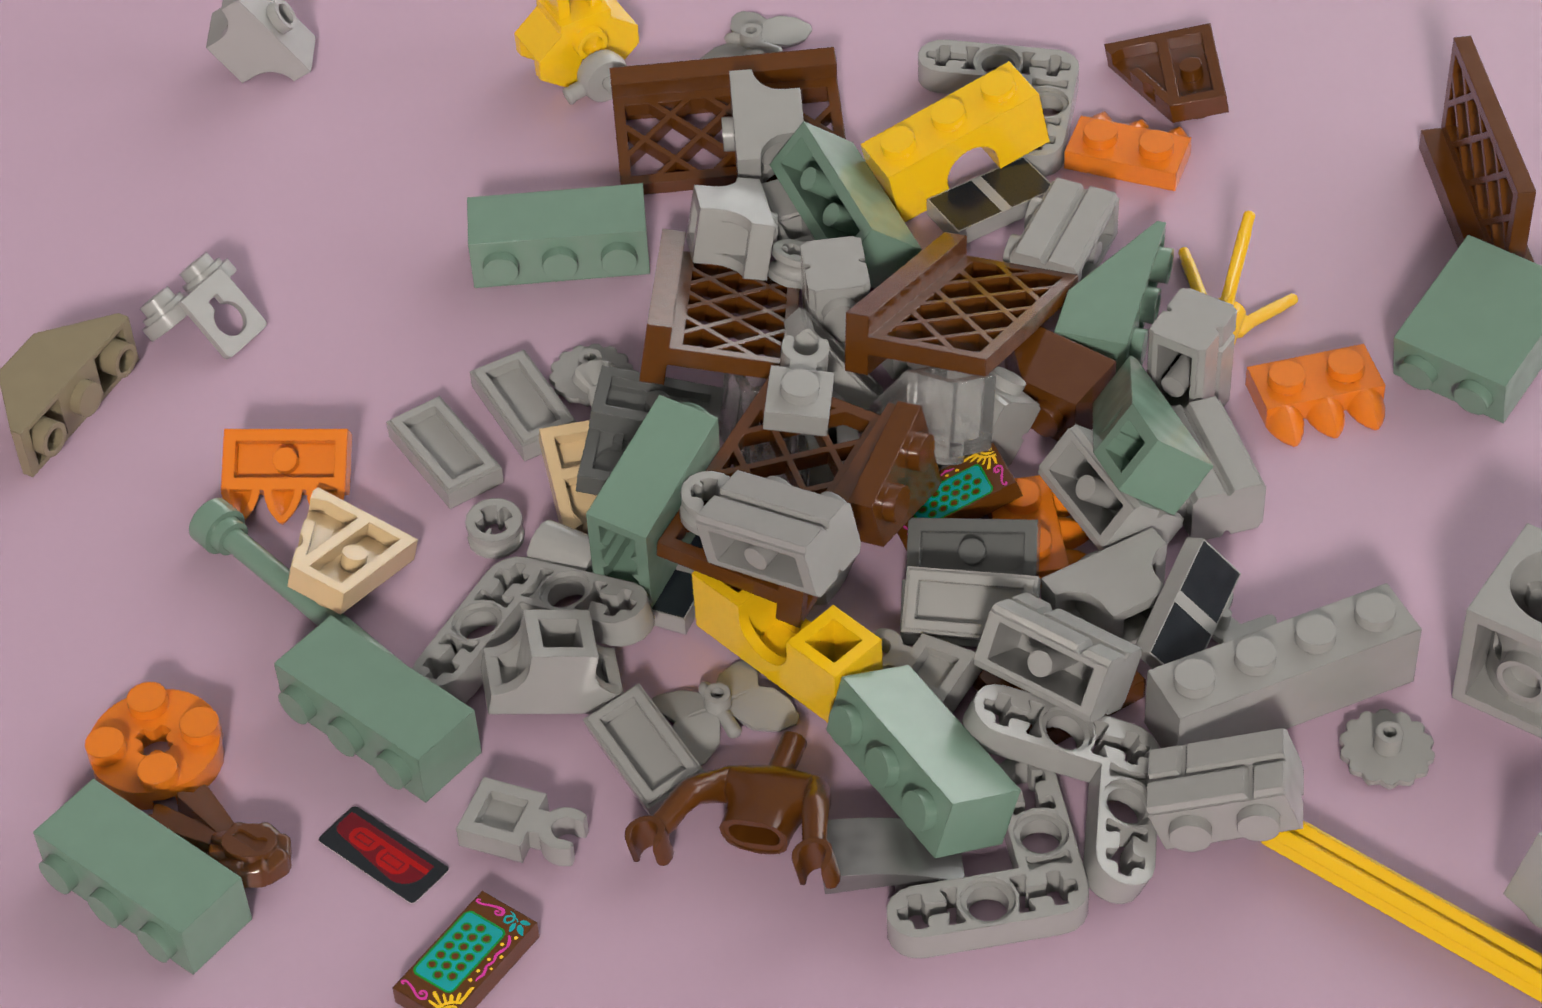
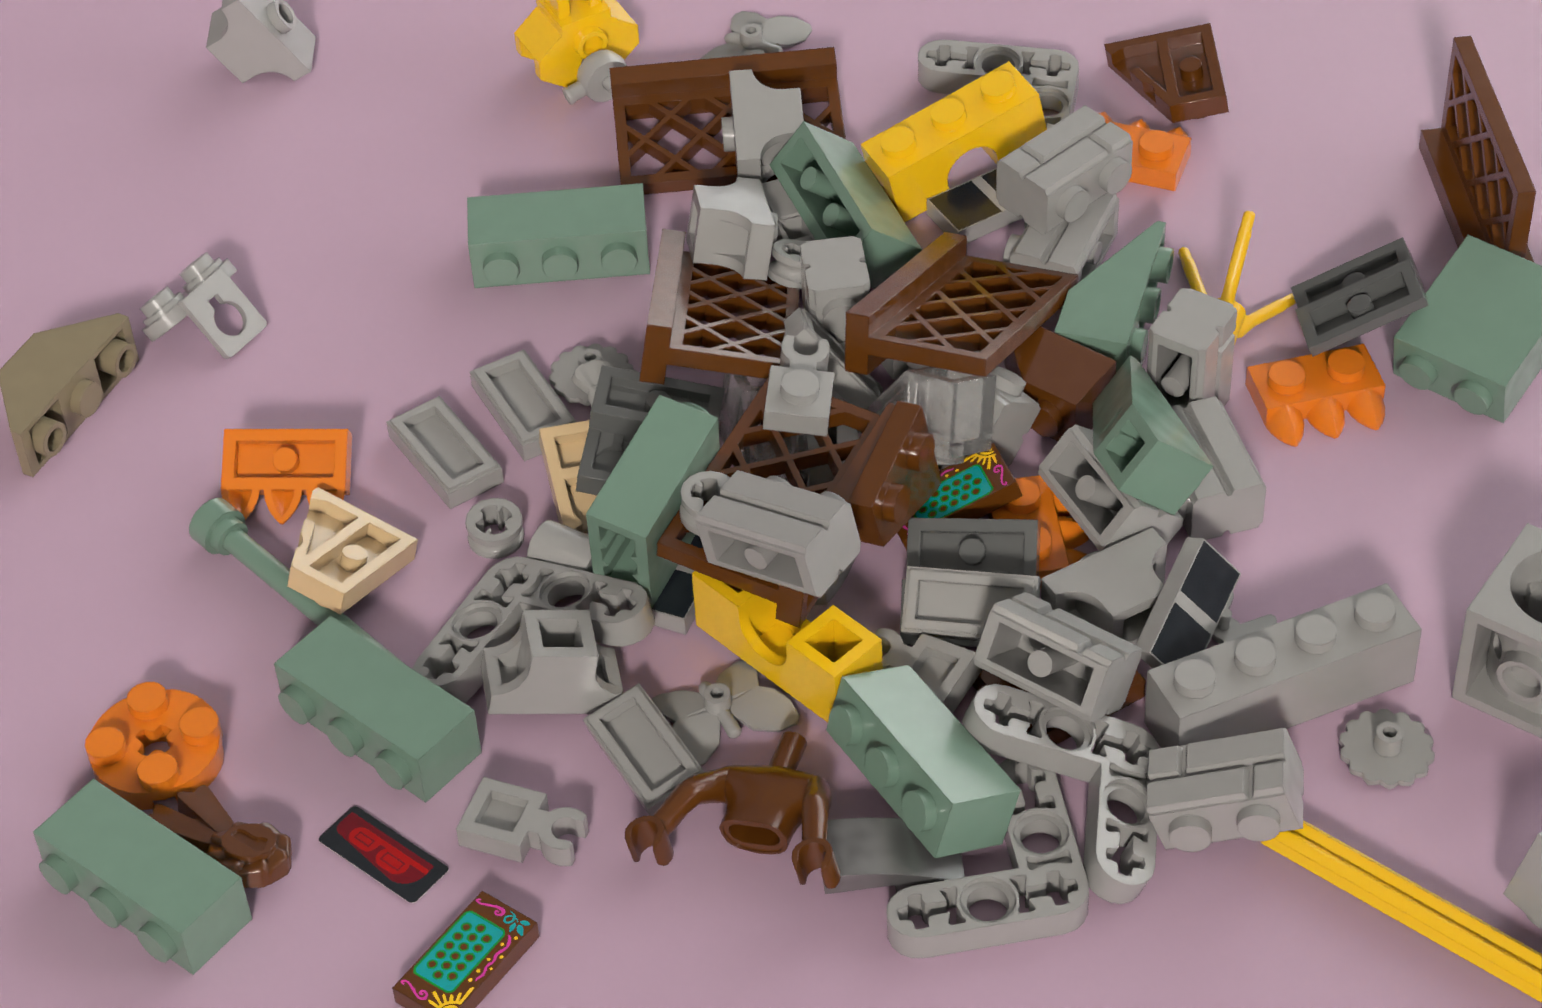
(1064, 170): none -> light grey brick
(1359, 296): none -> dark grey slope

